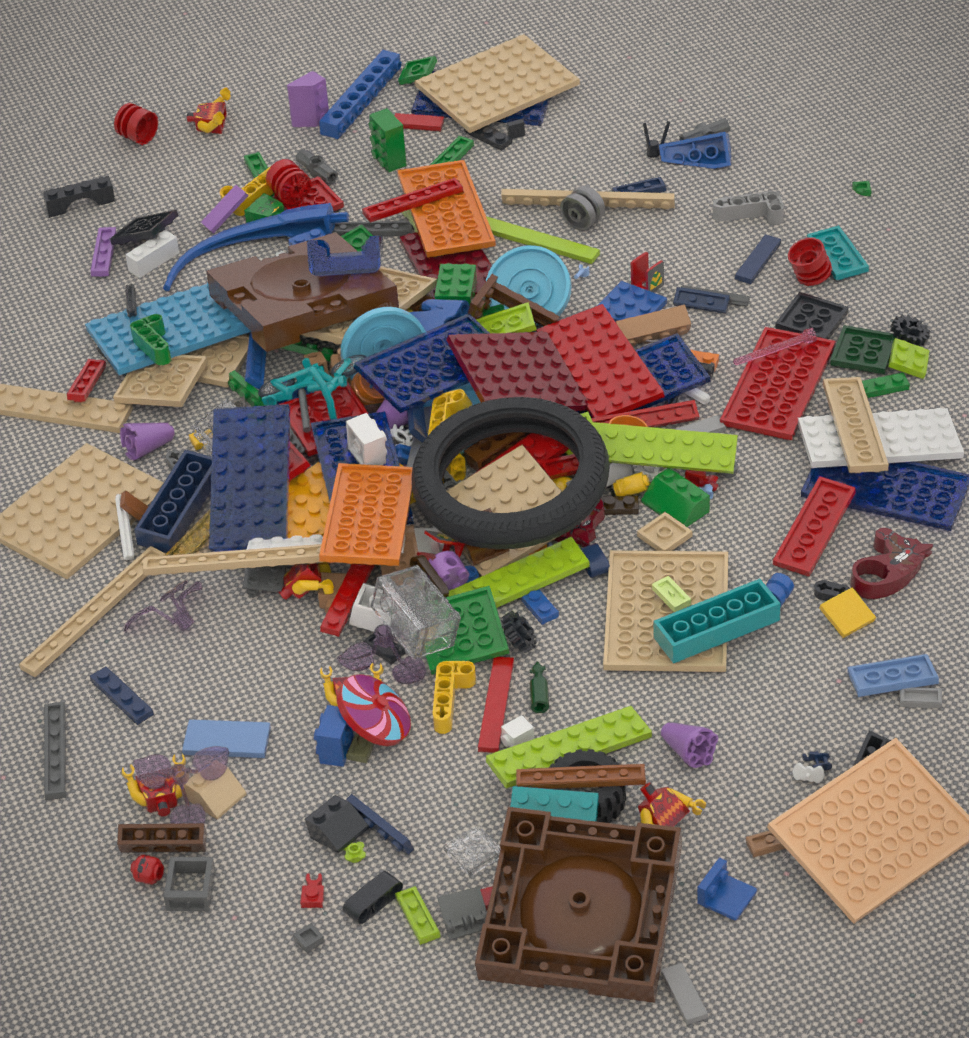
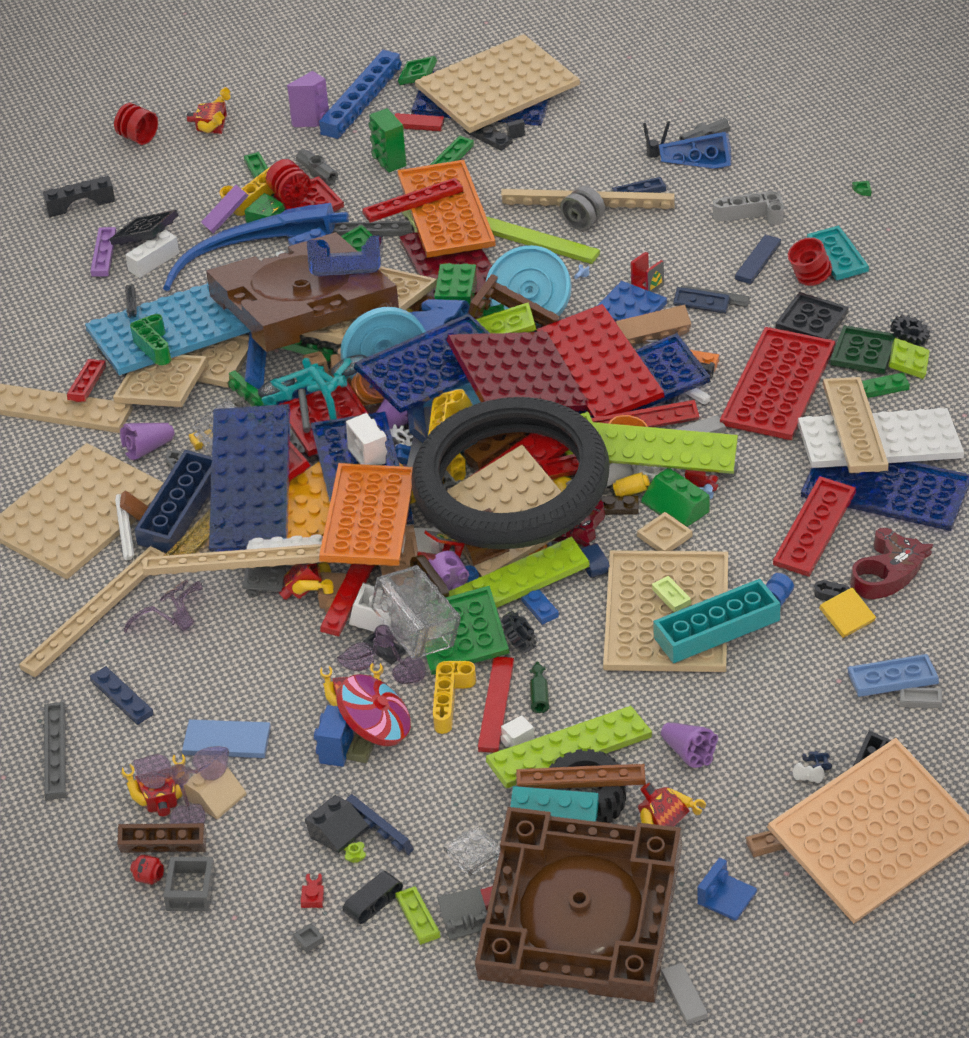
(807, 336): clear pink piece -> none

